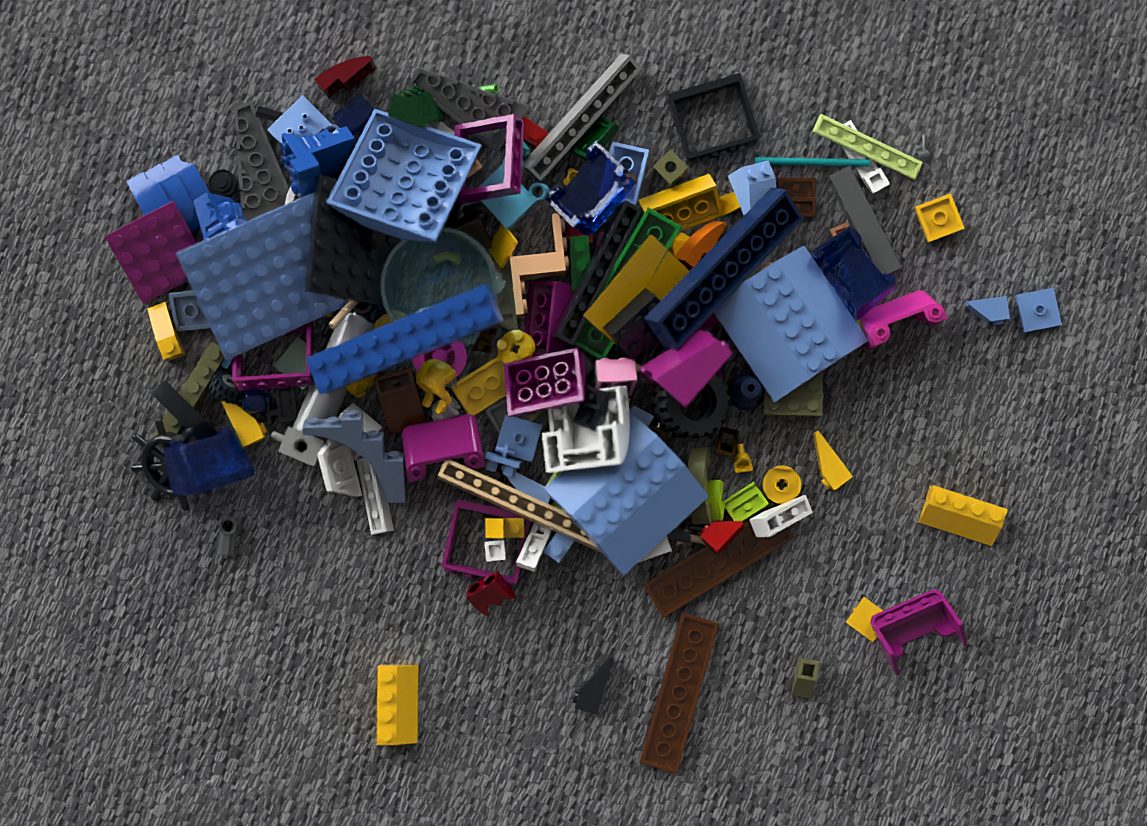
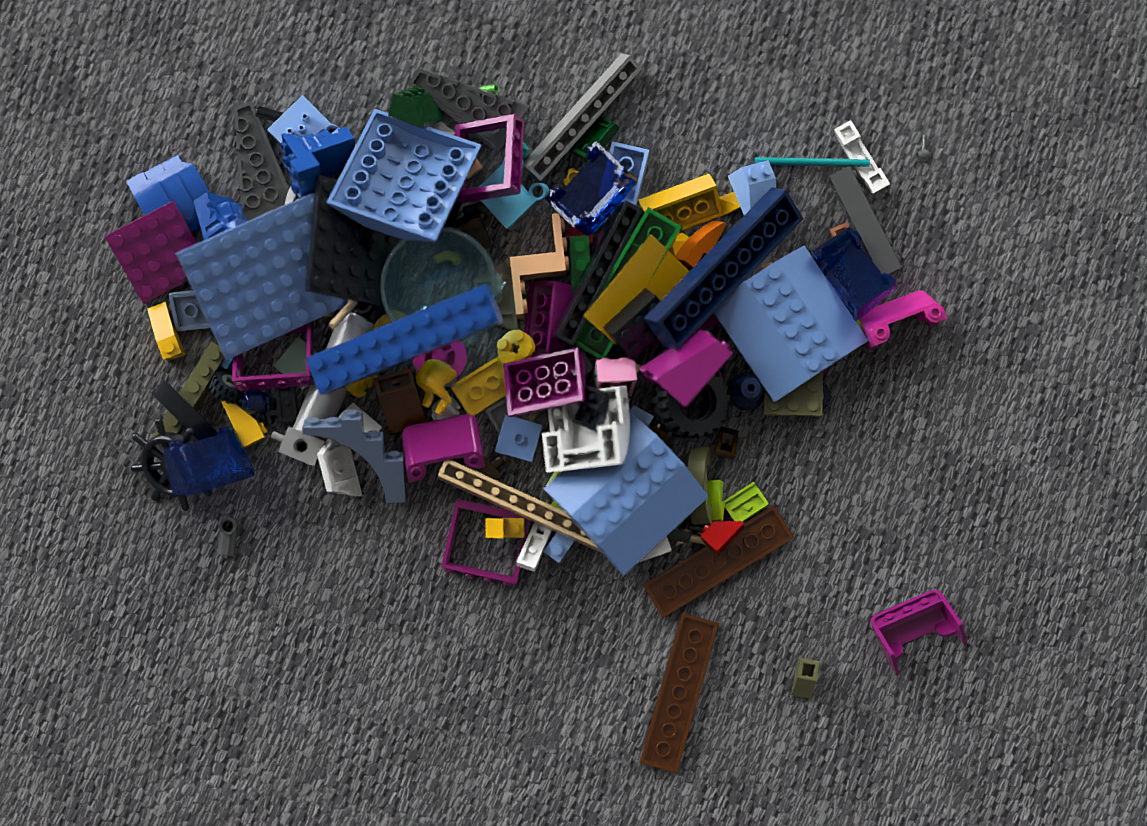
(223, 183): black plate -> none
(345, 75): dark red slope -> none
(354, 115): clear blue brick -> none
(380, 509): white slope -> none
(397, 704): yellow slope -> none
(484, 340): dark brown hips -> none
(489, 591): dark red piece -> none
(495, 550): white plate -> none
(503, 246): yellow piece -> none
(510, 464): medium blue hips -> none
(528, 486): light blue slope -> none
(533, 133): red plate -> none
(592, 690): black slope -> none
(671, 178): olive piece -> none
(706, 88): black window -> none
(742, 460): yellow piece -> none
(780, 517): white slope -> none
(788, 493): yellow plate -> none
(801, 192): reddish brown slope -> none
(830, 466): yellow slope -> none
(861, 618): yellow piece -> none
(867, 147): yellowish green tile -> none
(939, 218): yellow plate -> none
(962, 515): yellow slope -> none
(990, 310): medium blue slope -> none
(1038, 310): medium blue plate -> none

